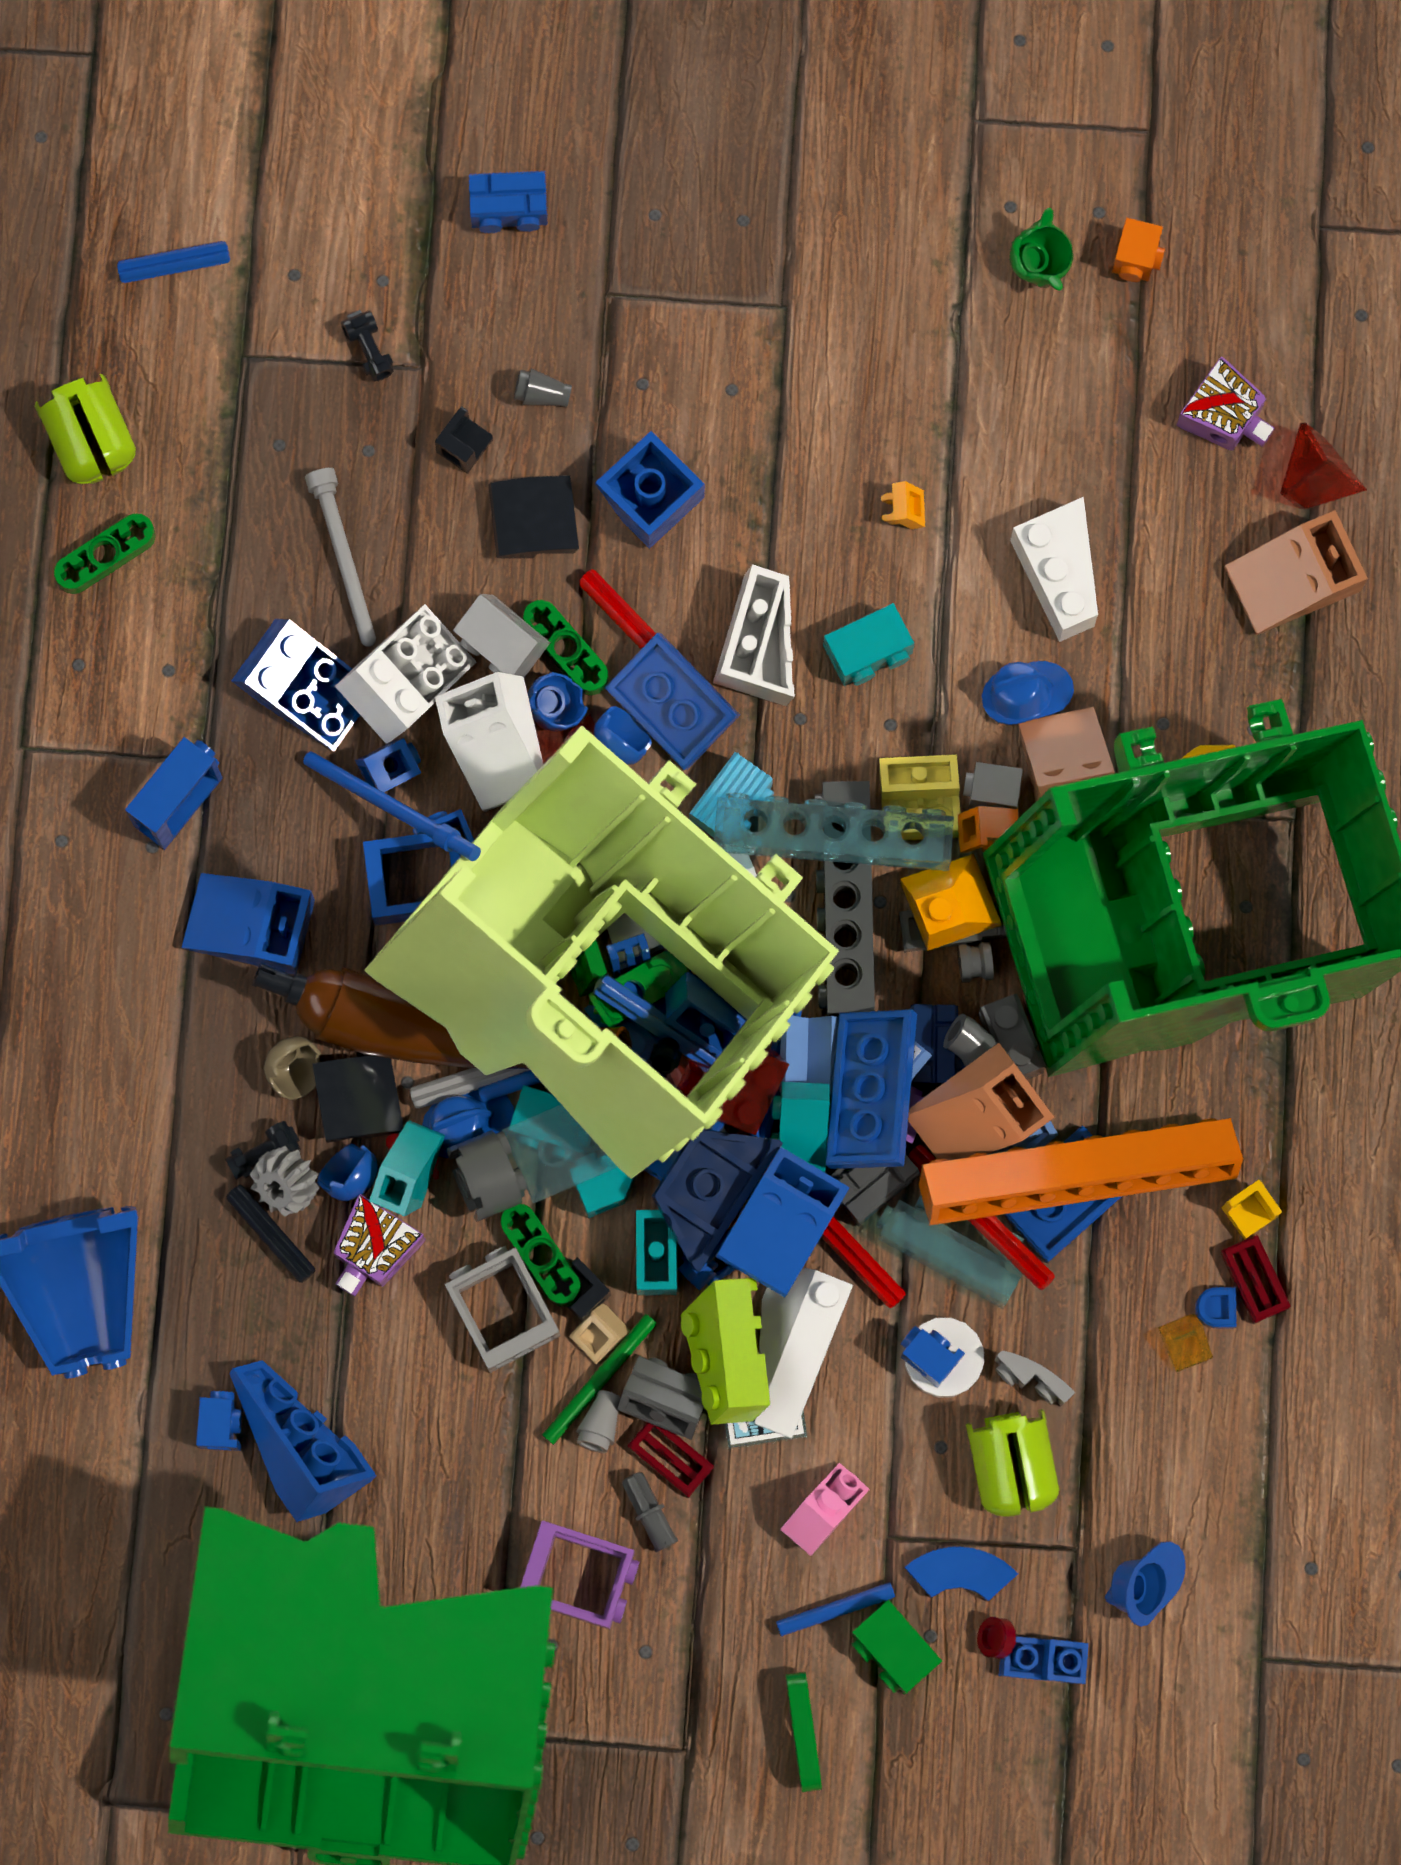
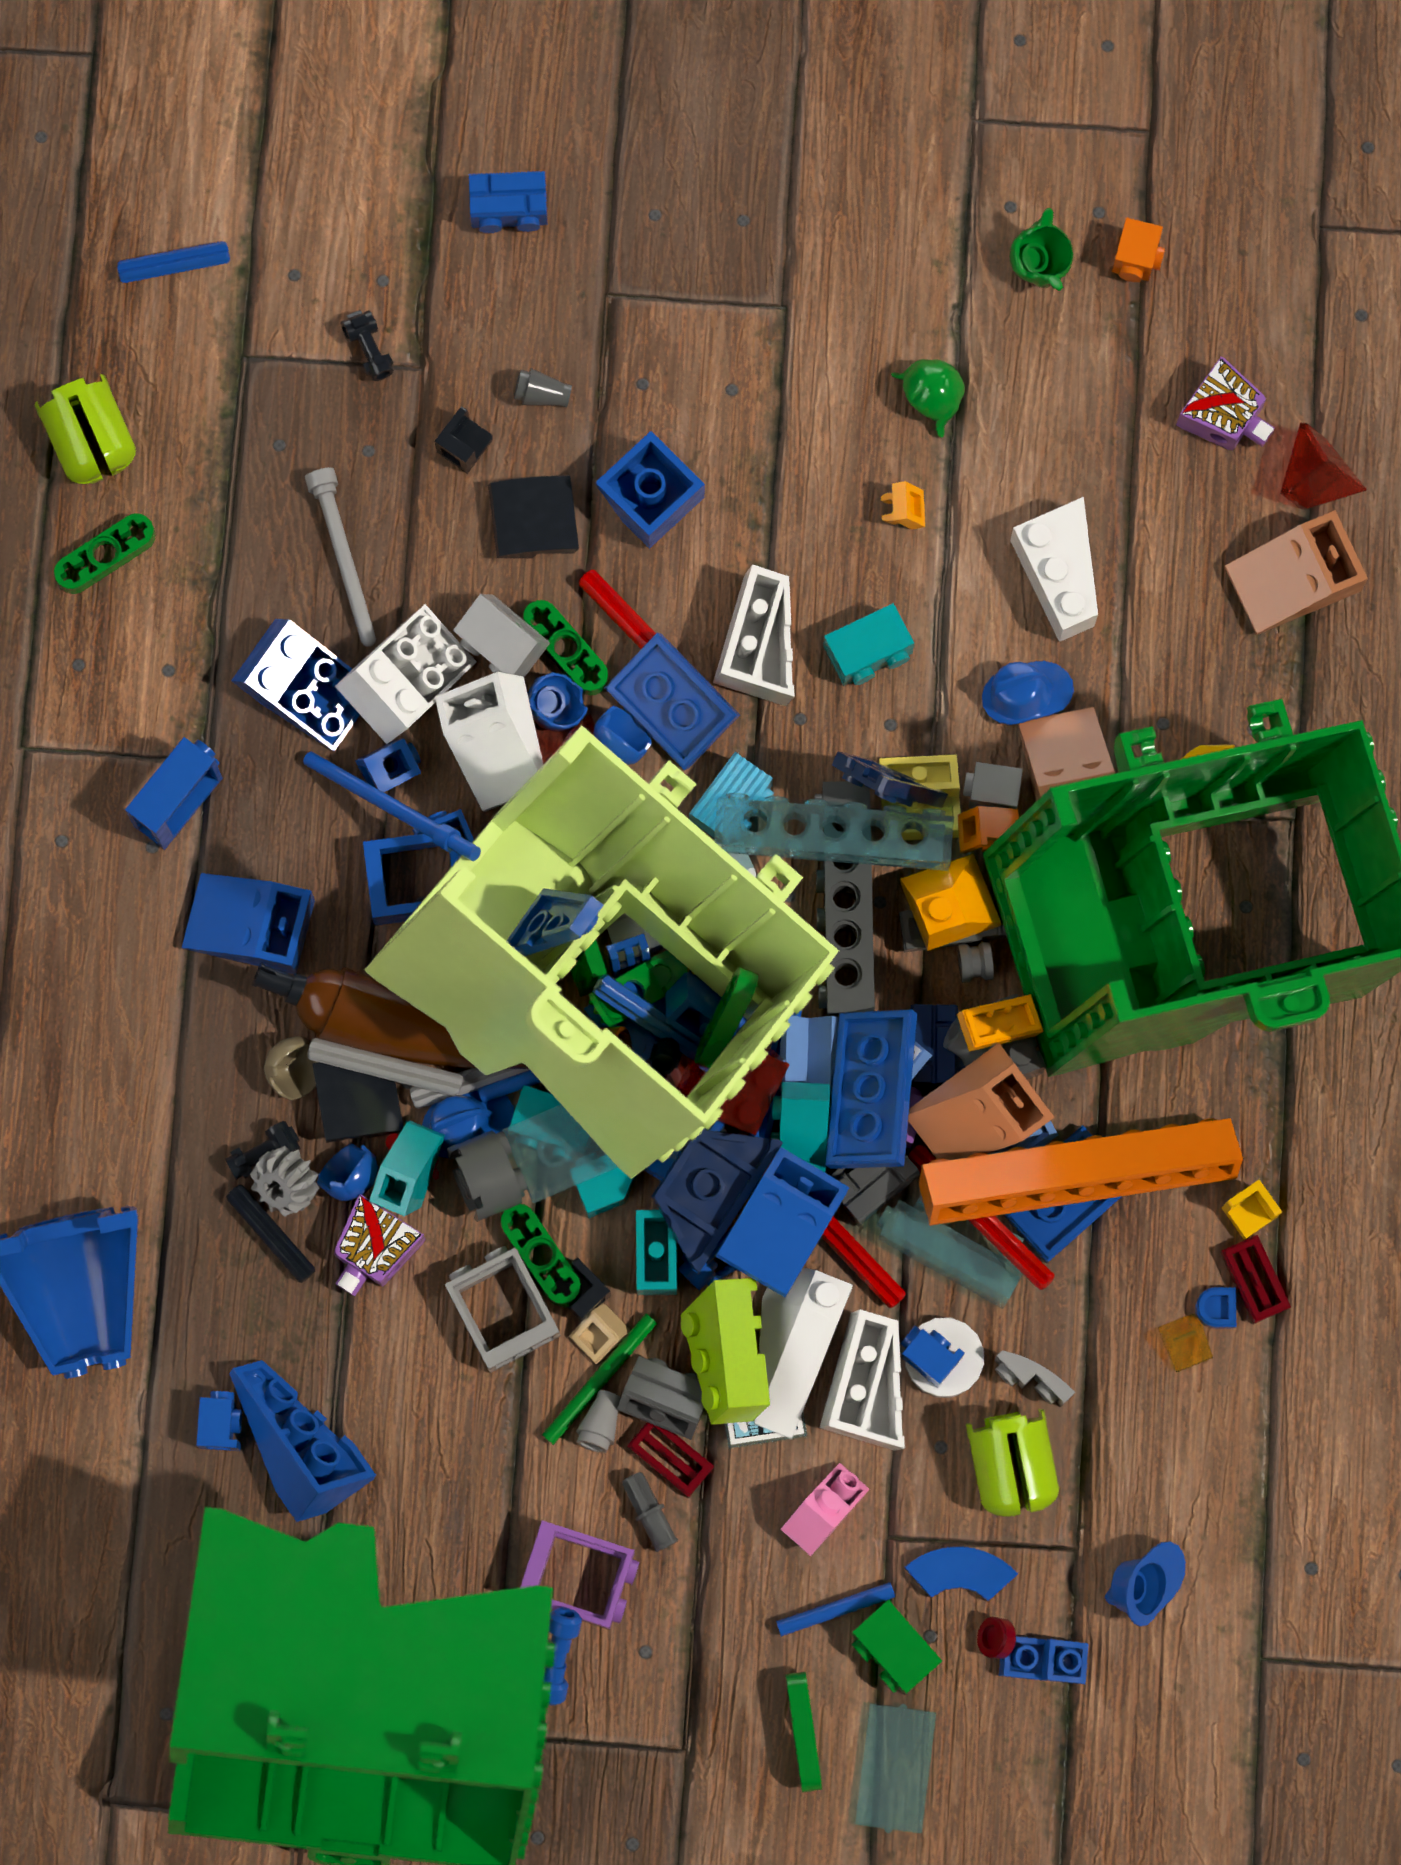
(385, 1067): none -> light grey axle
(554, 920): none -> blue wing
(564, 1627): none -> blue piece
(726, 1016): none -> green beam
(866, 1383): none -> white wedge
(886, 782): none -> dark blue wing
(895, 1768): none -> clear light blue piece
(933, 390): none -> green hair
(1000, 1022): none -> light orange plate

